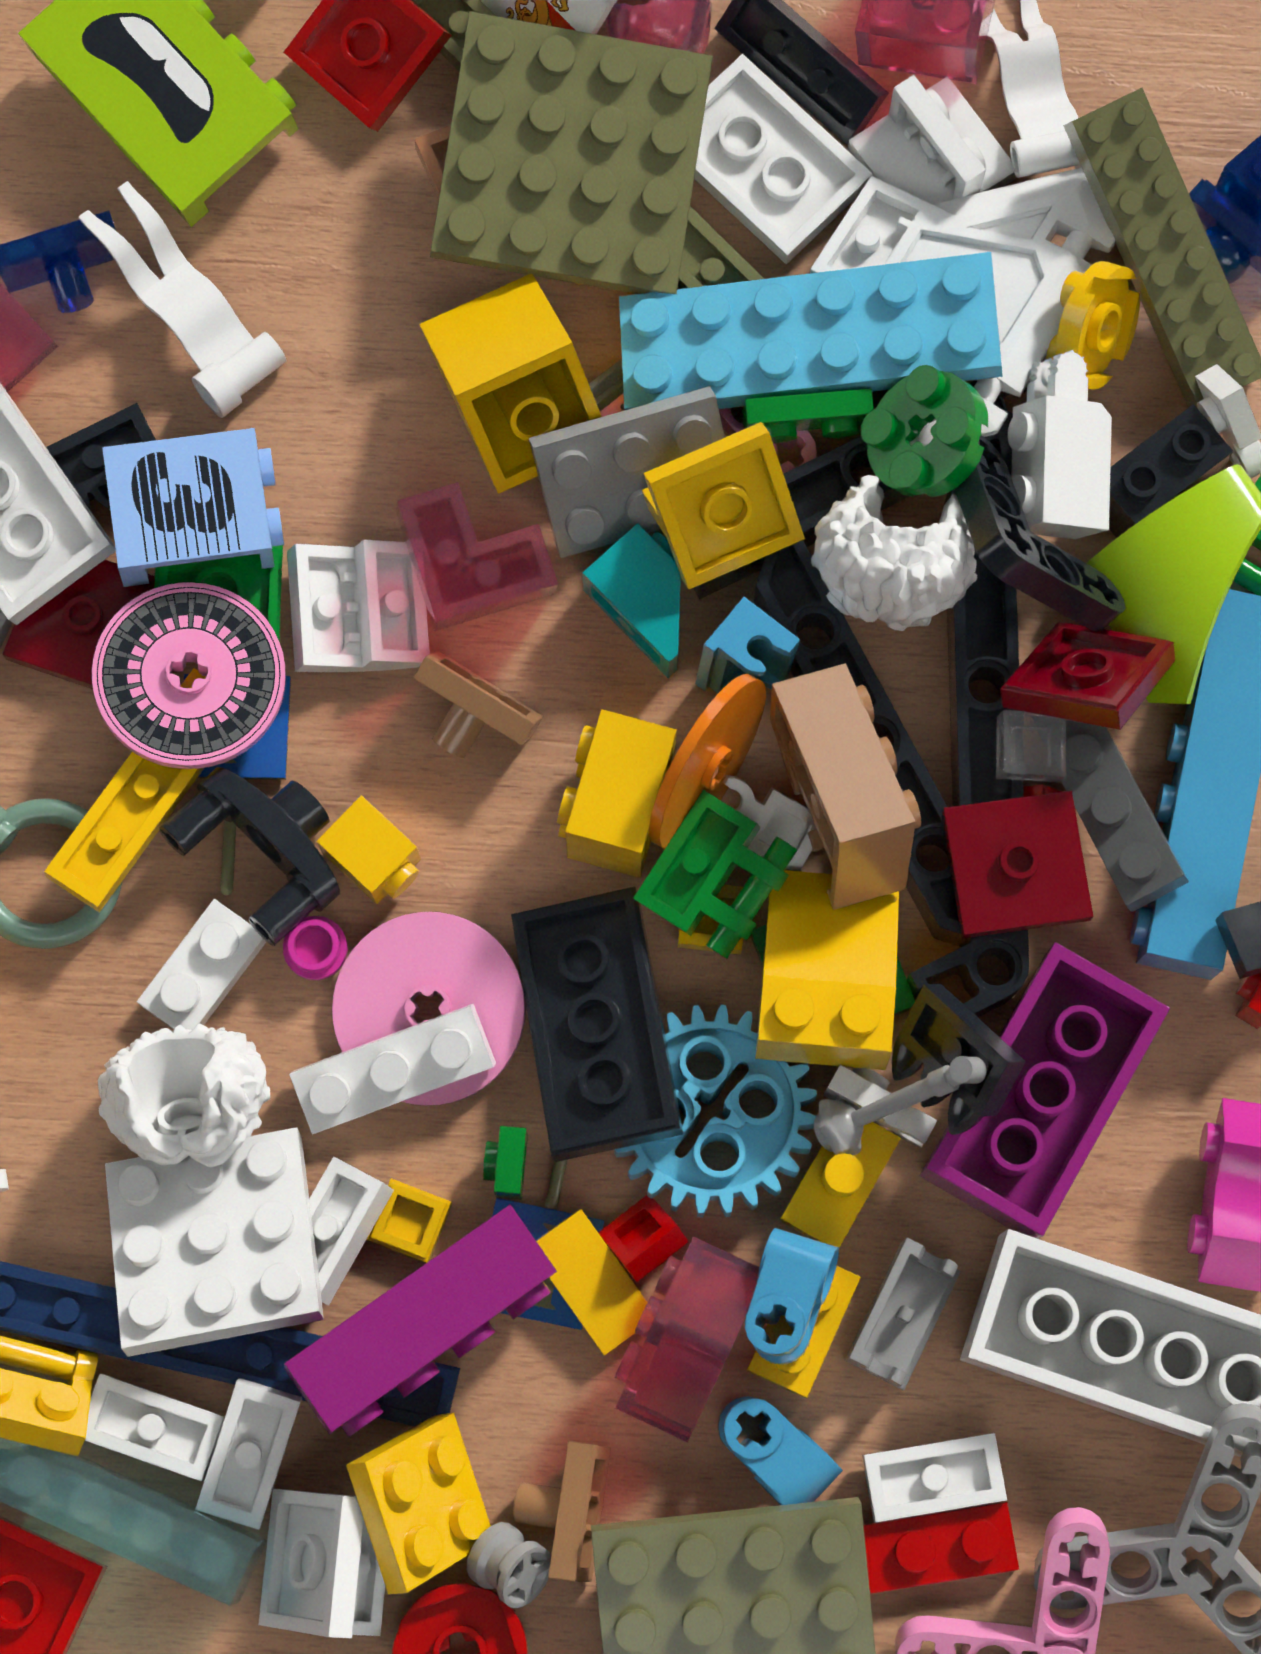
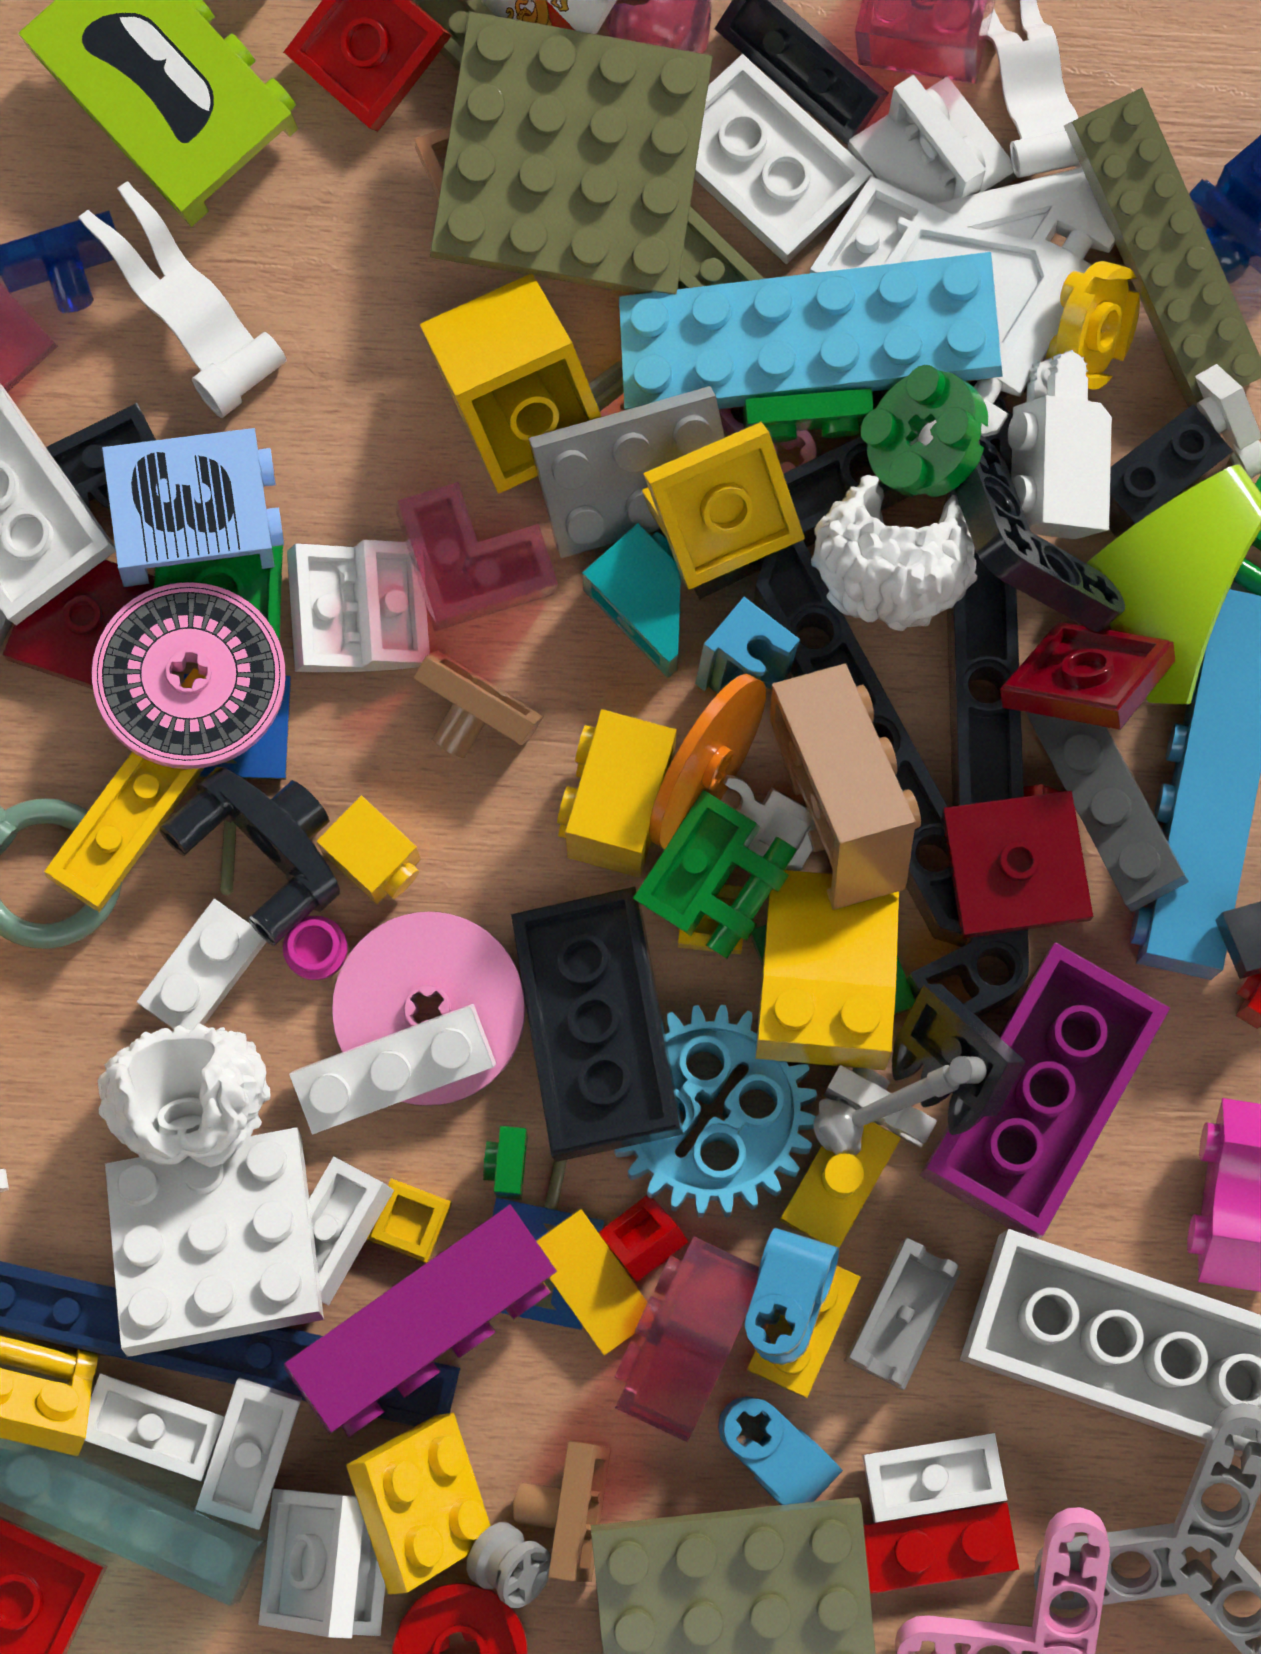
(1030, 747): clear tile -> none

